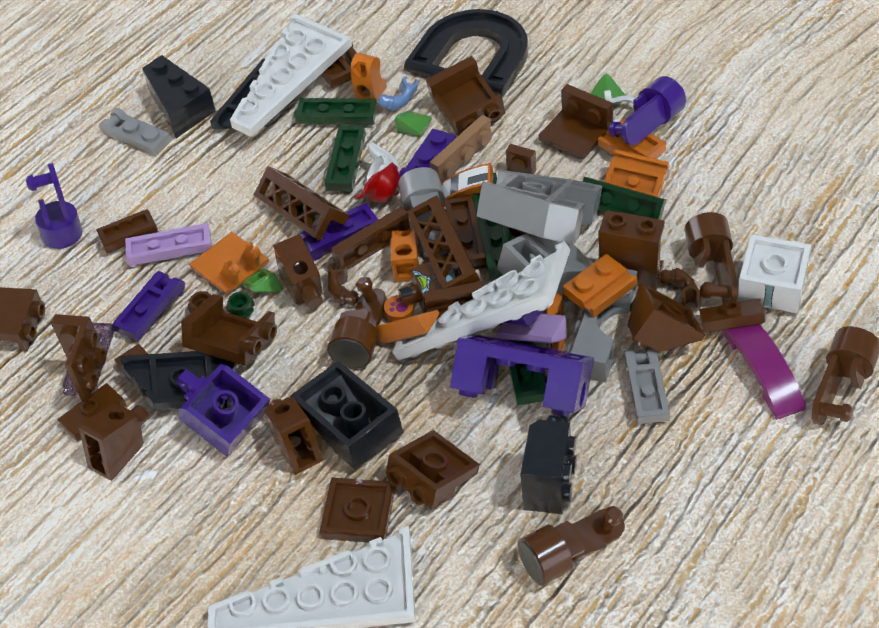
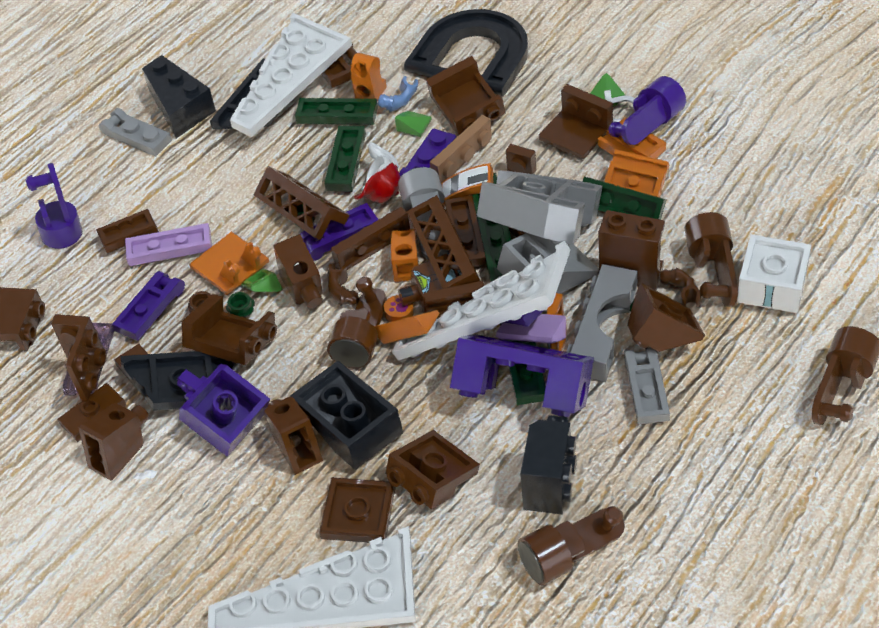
(599, 285): orange plate -> none
(732, 315): reddish brown plate -> none
(769, 368): magenta slope -> none

